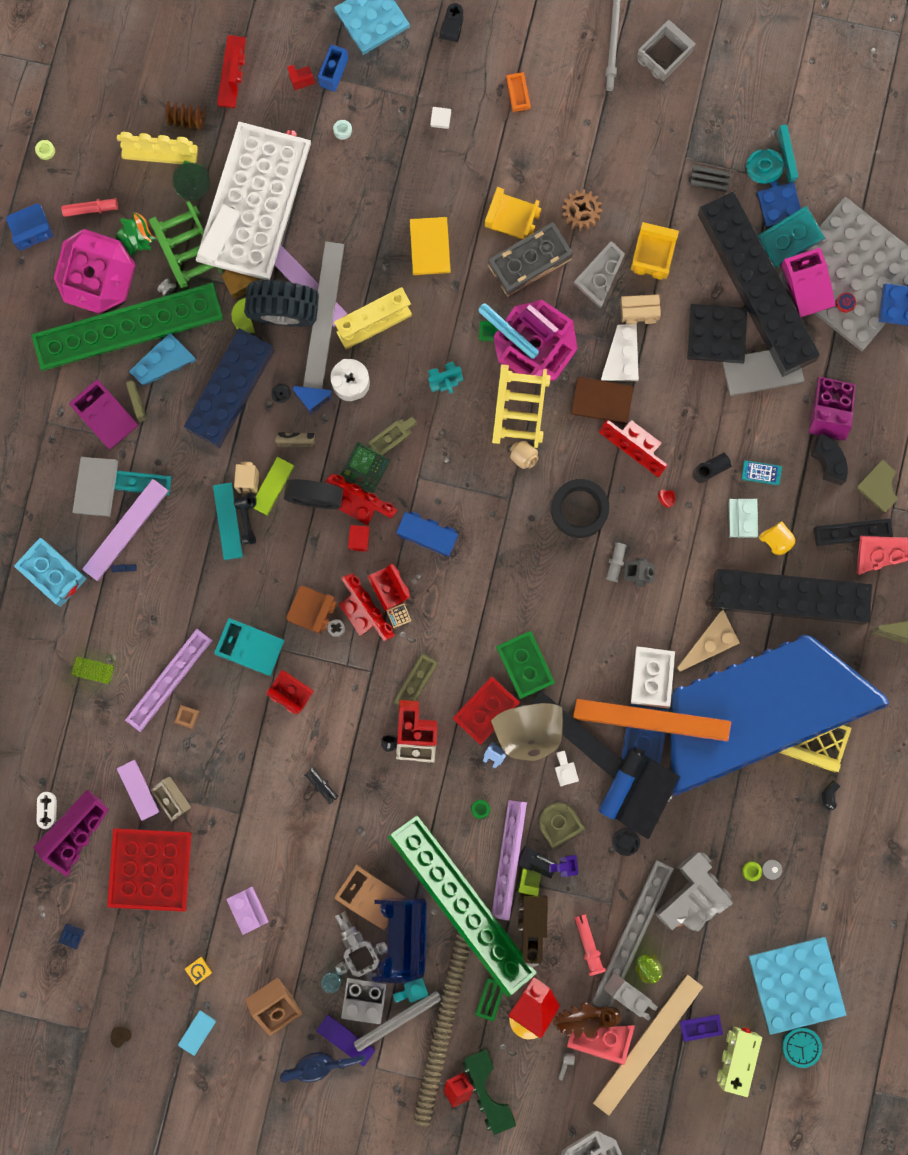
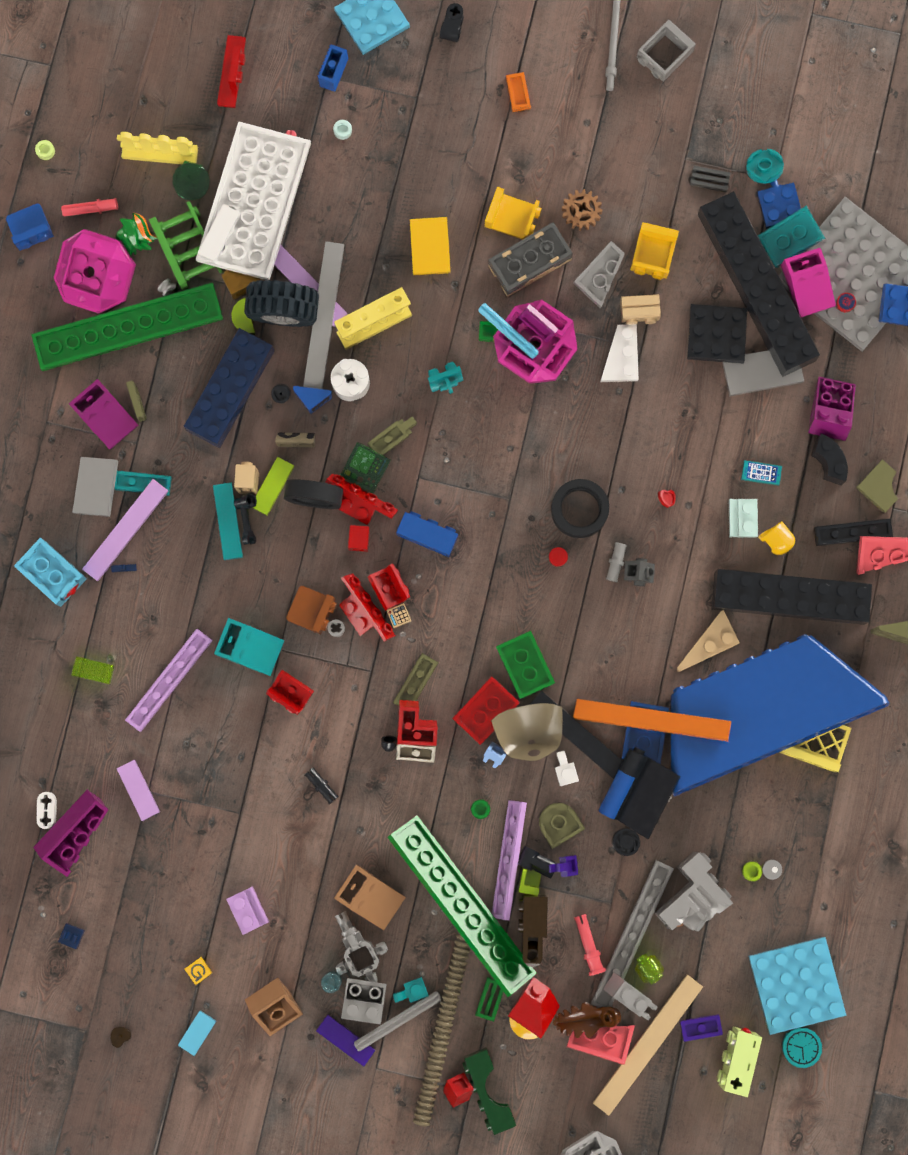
(149, 870): red plate -> none
(162, 359): dark azure wing -> none
(170, 799): dark tan slope -> none
(184, 116): reddish brown piece -> none
(186, 716): medium nougat tile -> none
(301, 77): red panel -> none
(317, 1066): dark blue piece -> none
(405, 939): clear blue windscreen -> none
(440, 117): white tile -> none
(503, 413): light yellow fence -> none
(524, 454): tan head -> none
(558, 556): none -> red tile
(568, 1059): light grey hand -> none
(602, 400): reddish brown tile -> none
(636, 444): red bracket -> none
(652, 677): white plate -> none
(712, 467): black piece -> none
(787, 154): teal tile -> none
(828, 795): black arm -> none

